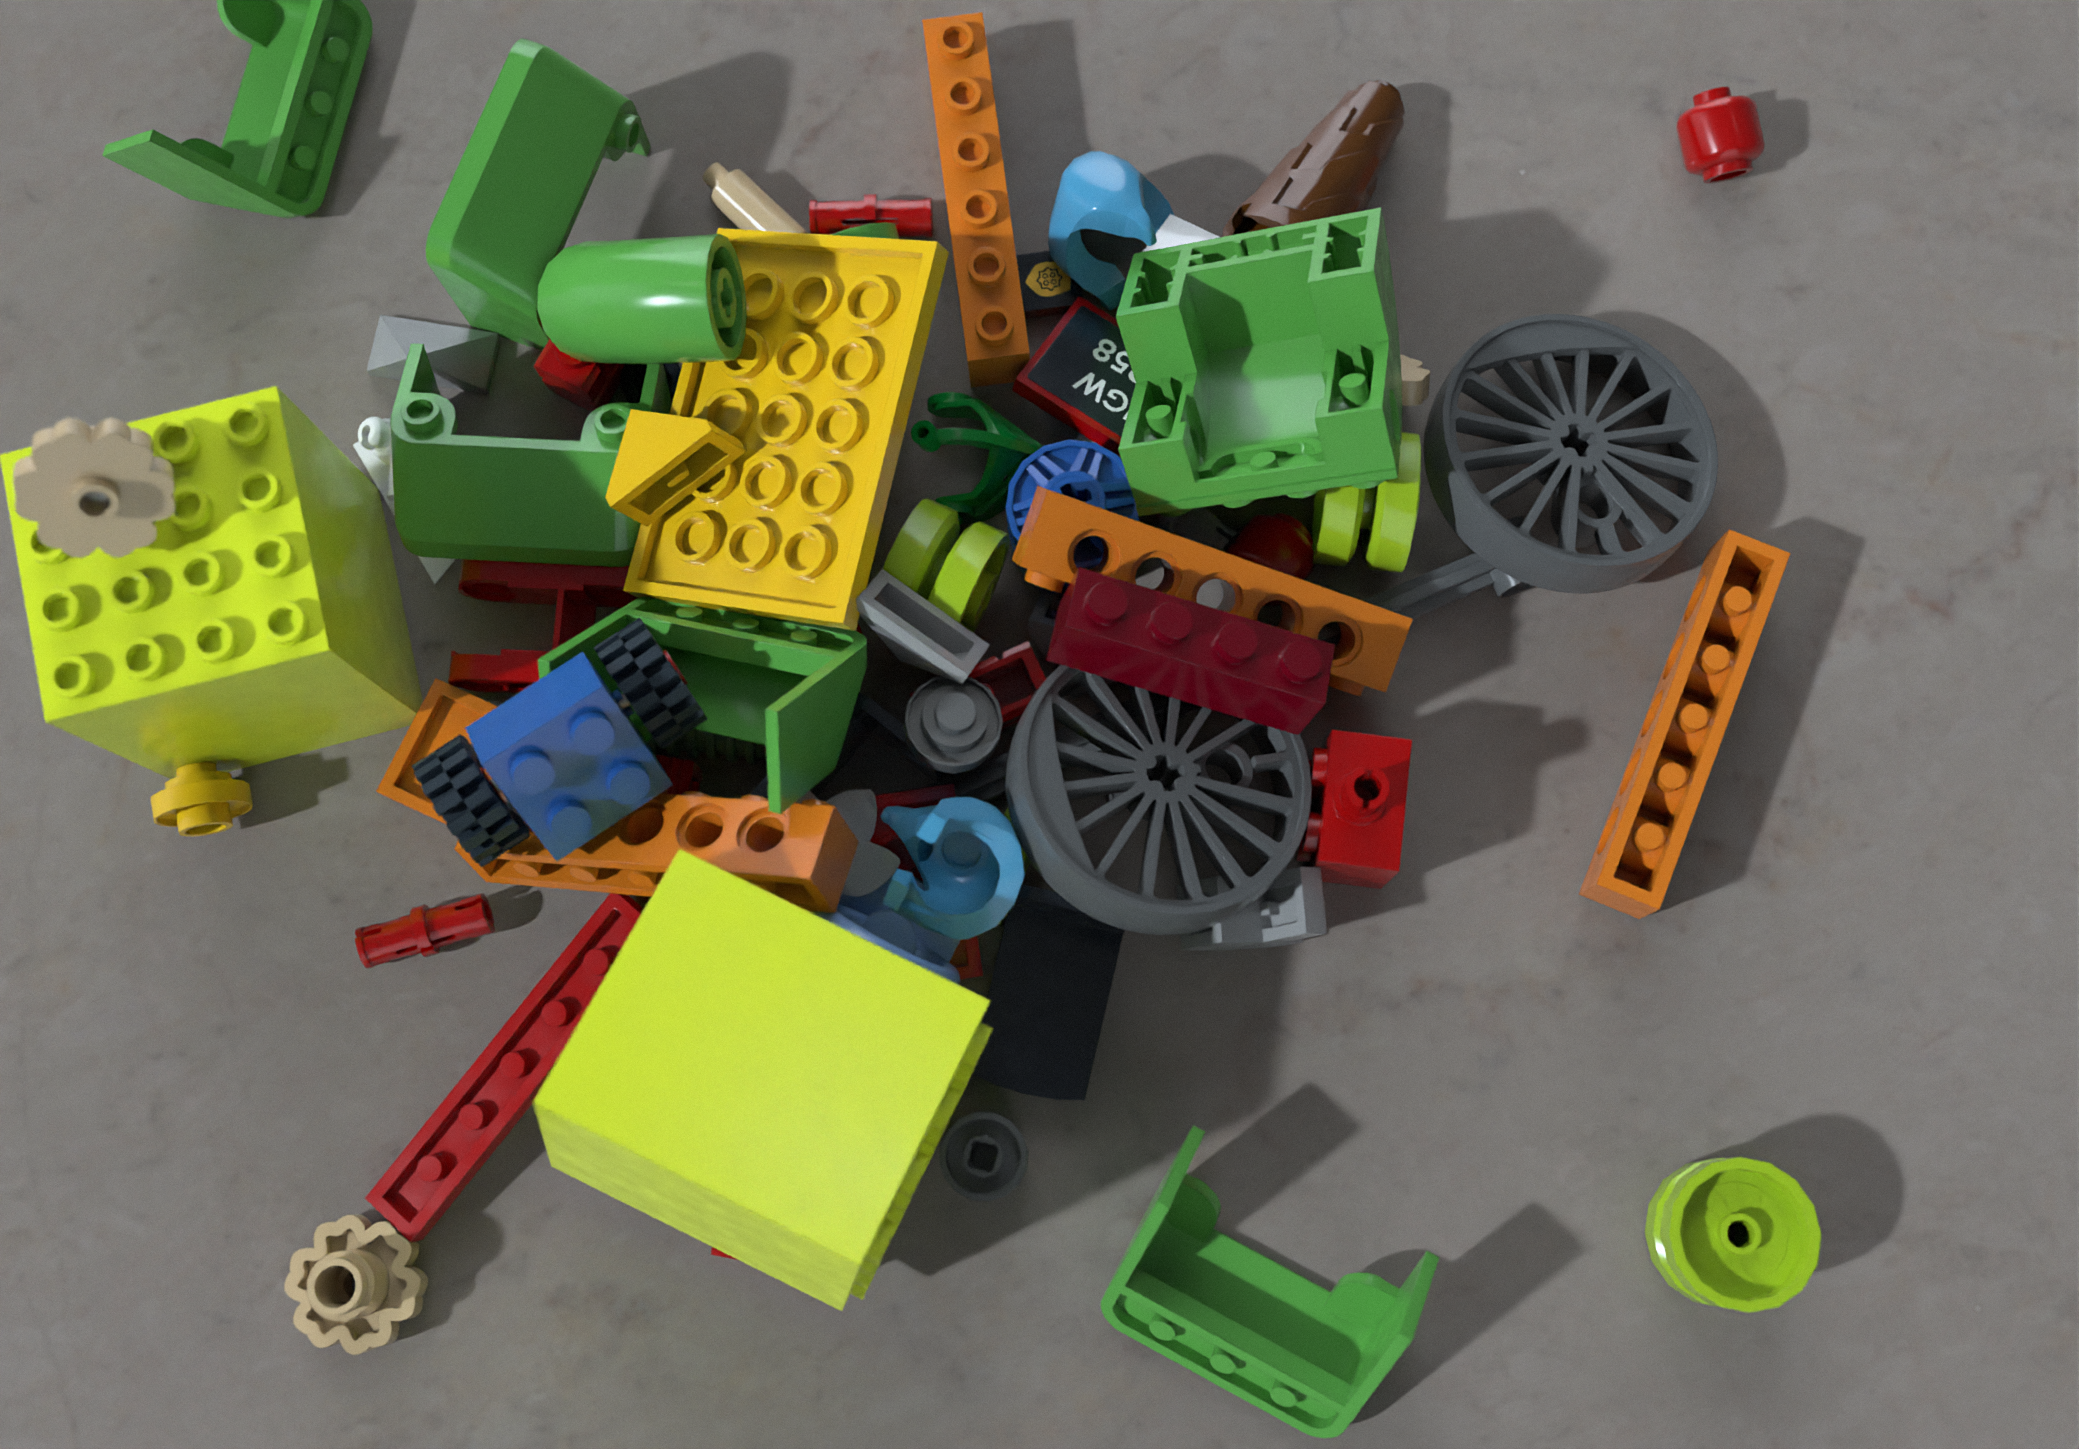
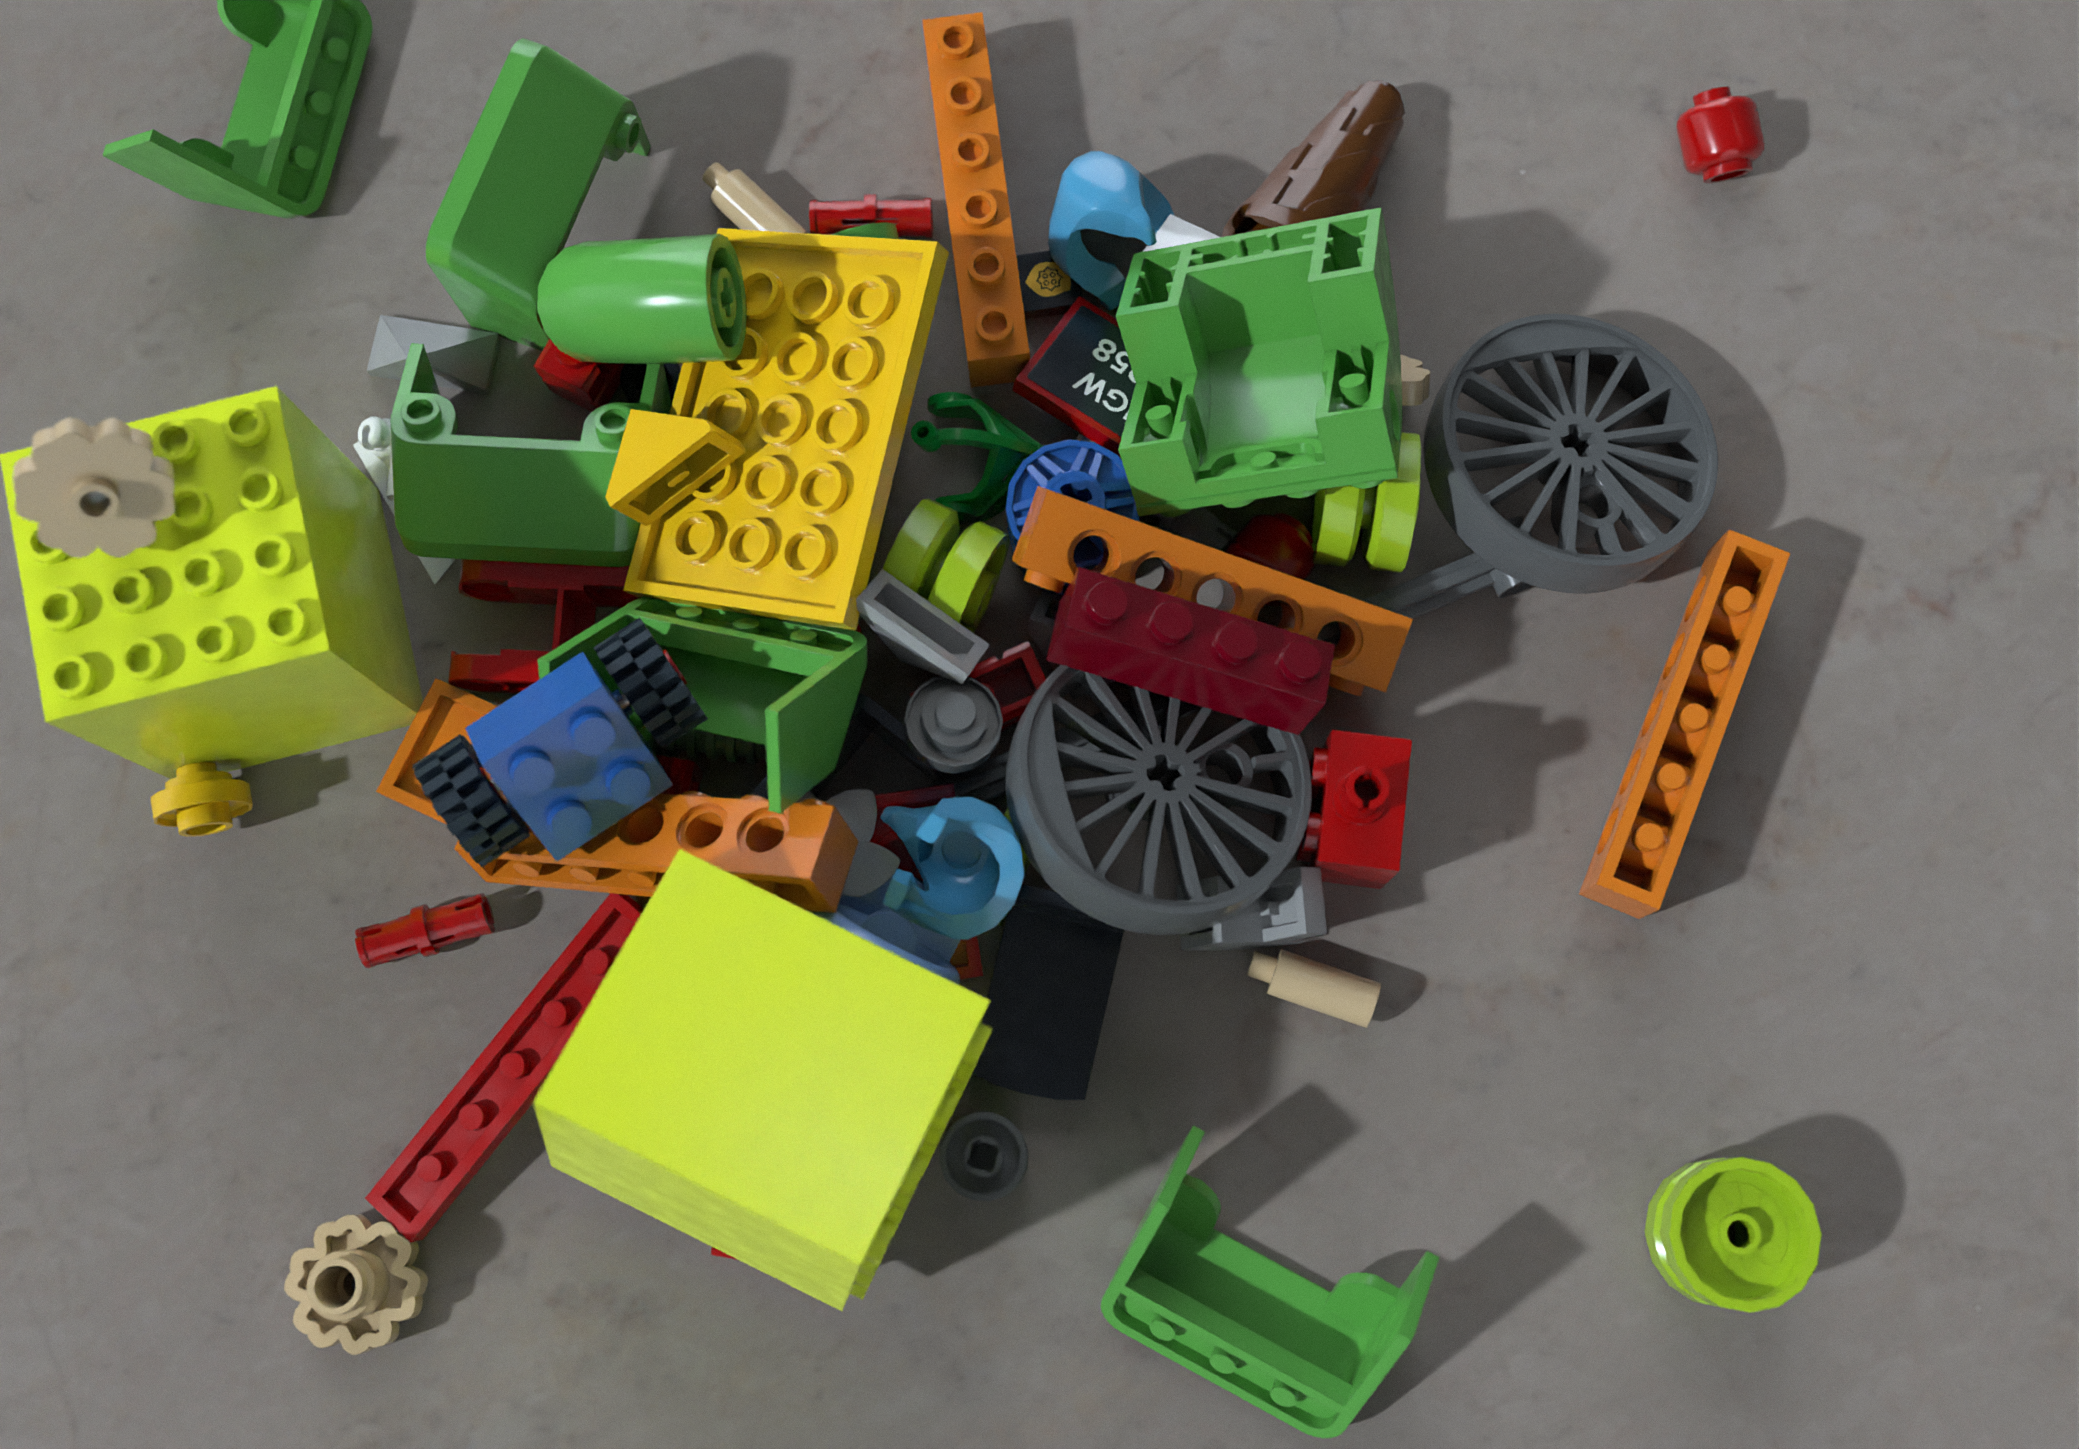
(1317, 986): none -> tan cylinder

